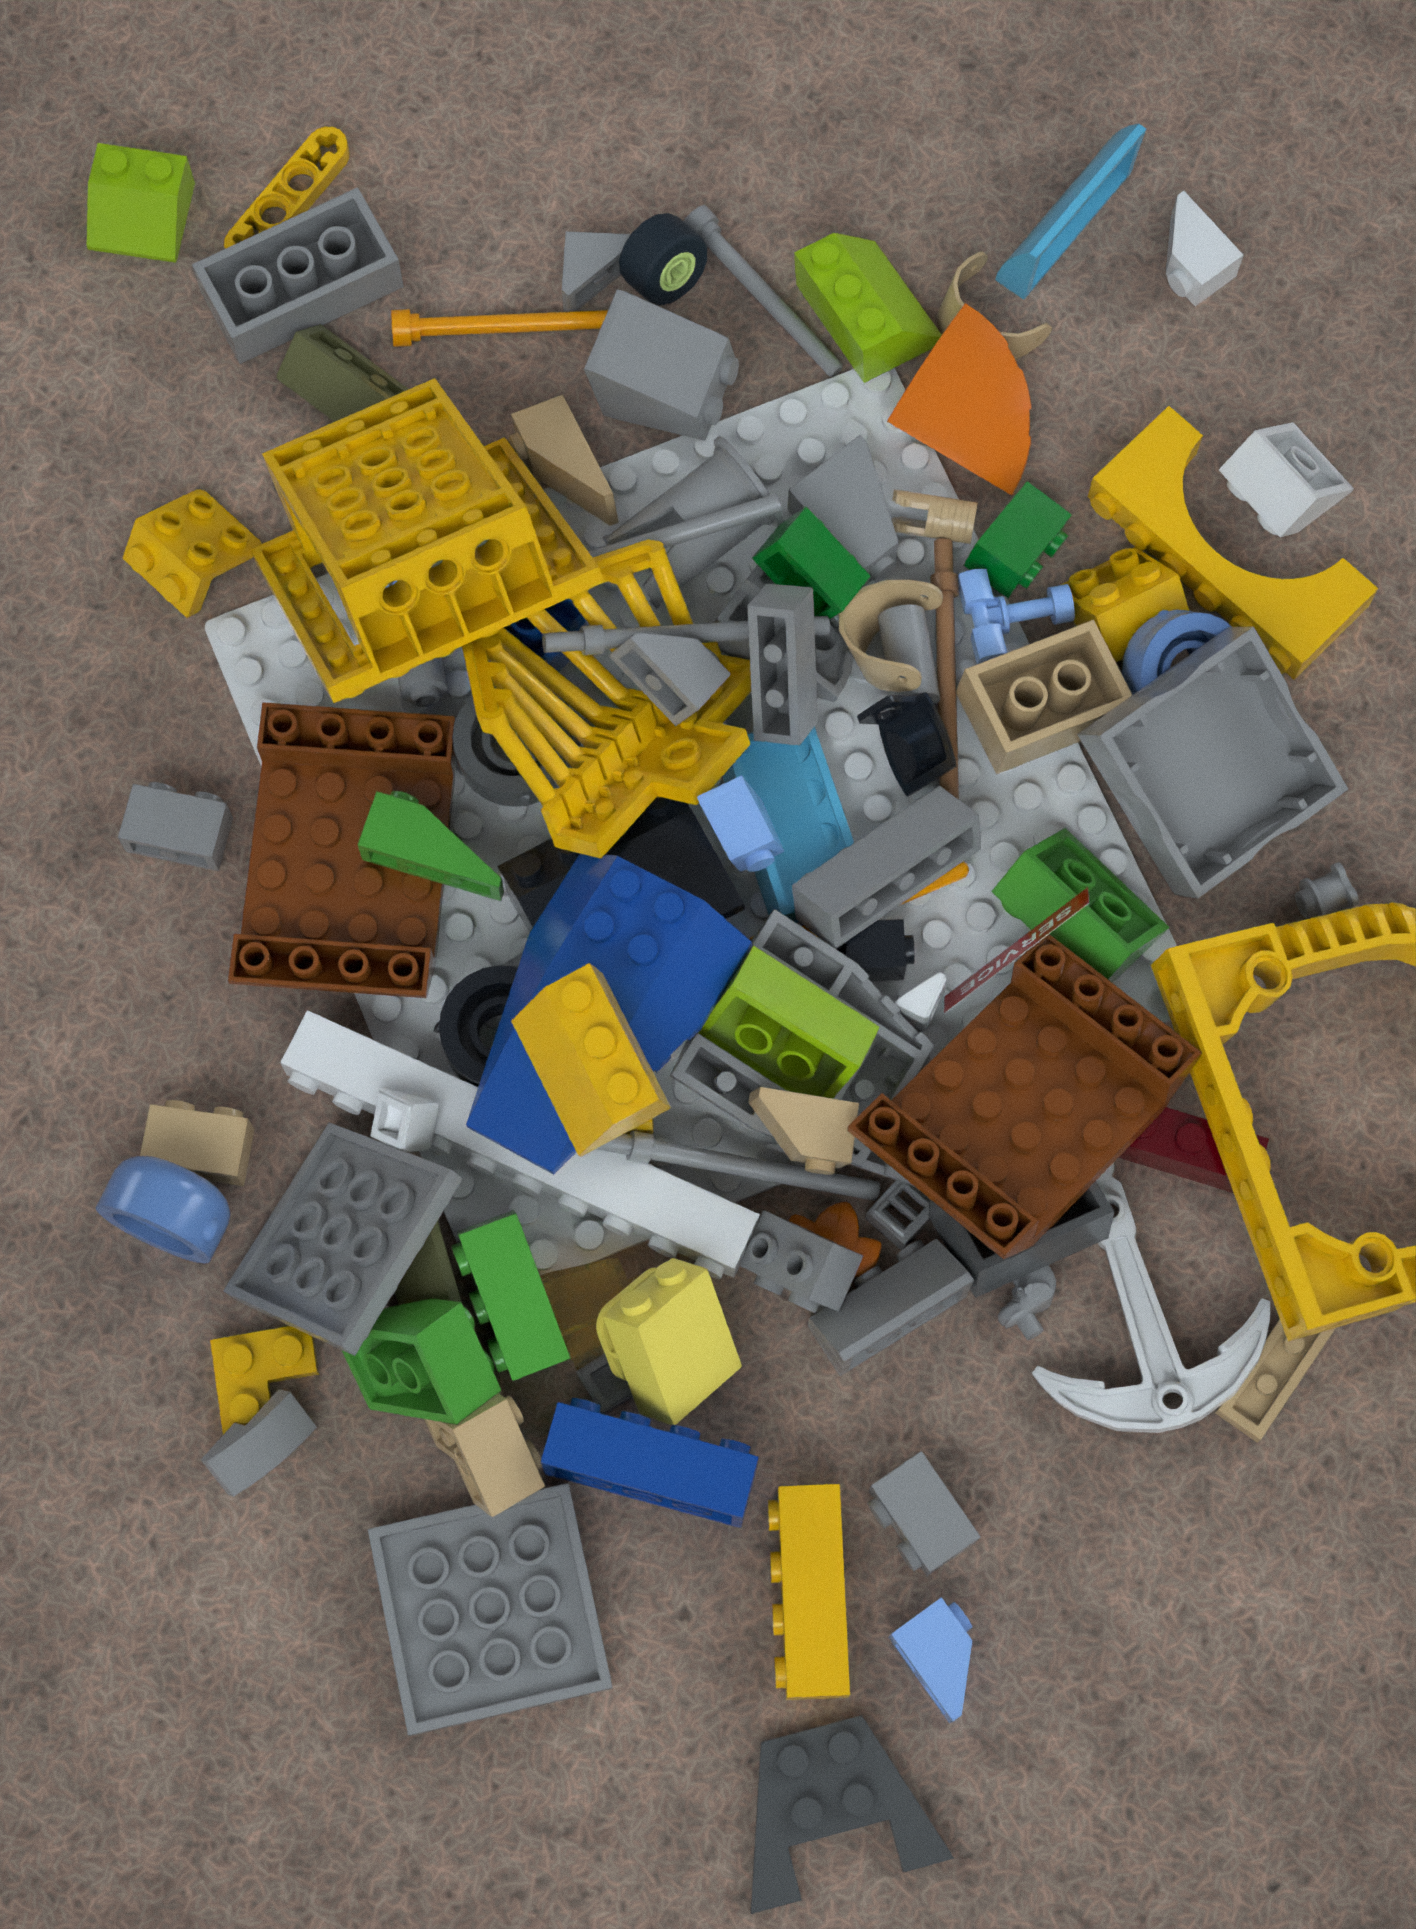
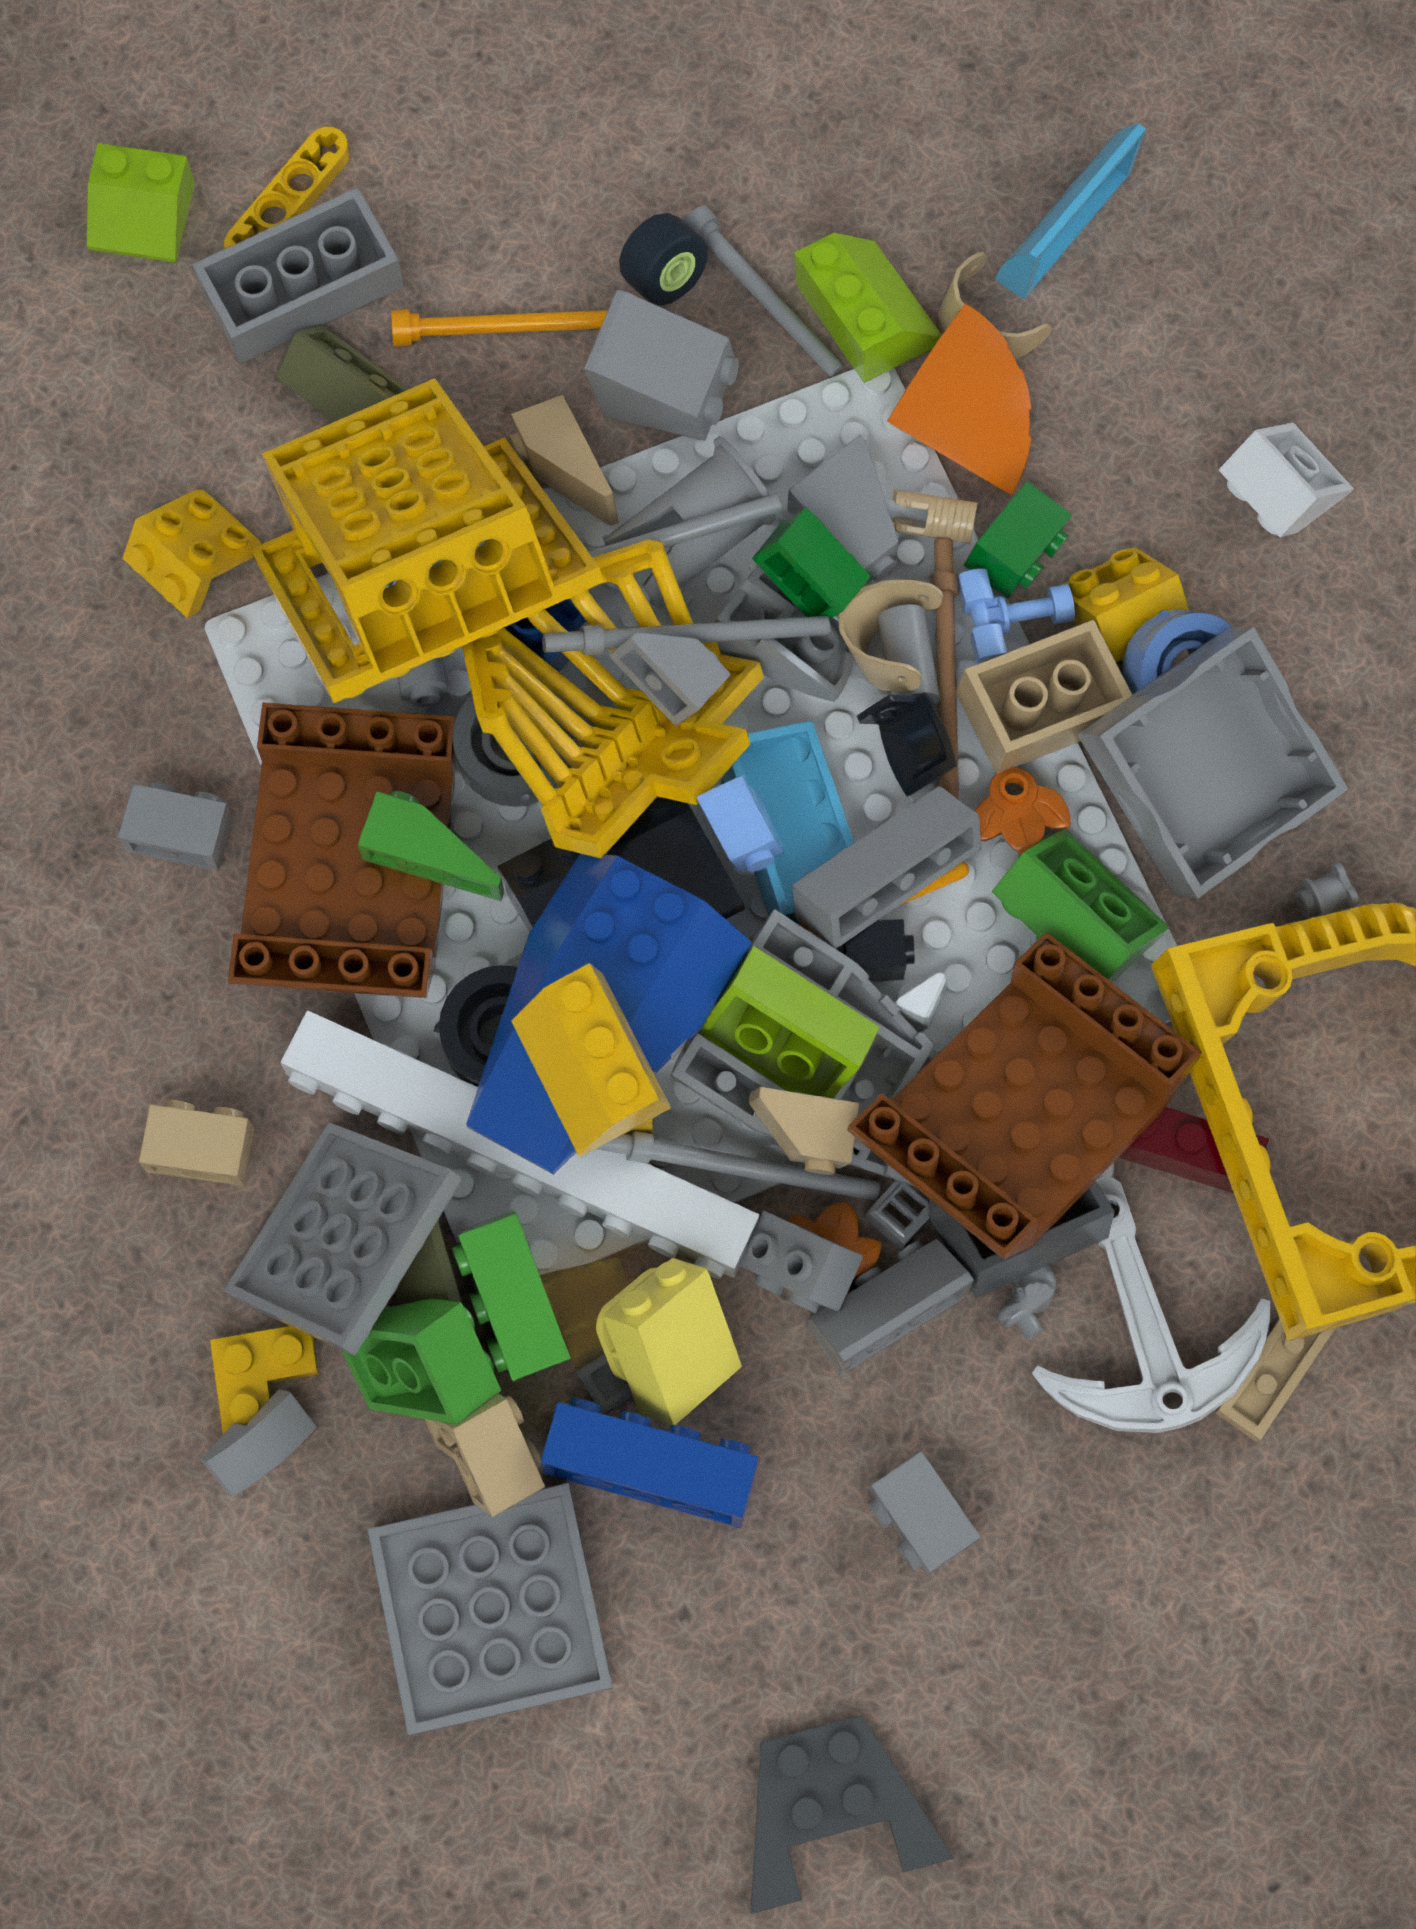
(166, 1207): medium blue piece -> none
(404, 1120): white slope -> none
(589, 265): light grey slope -> none
(783, 664): light grey brick -> none
(811, 1592): yellow brick -> none
(938, 1654): light blue slope -> none
(1016, 949): sticker -> none
(1023, 816): none -> orange plate
(1146, 498): yellow arch -> none
(1198, 253): white slope -> none

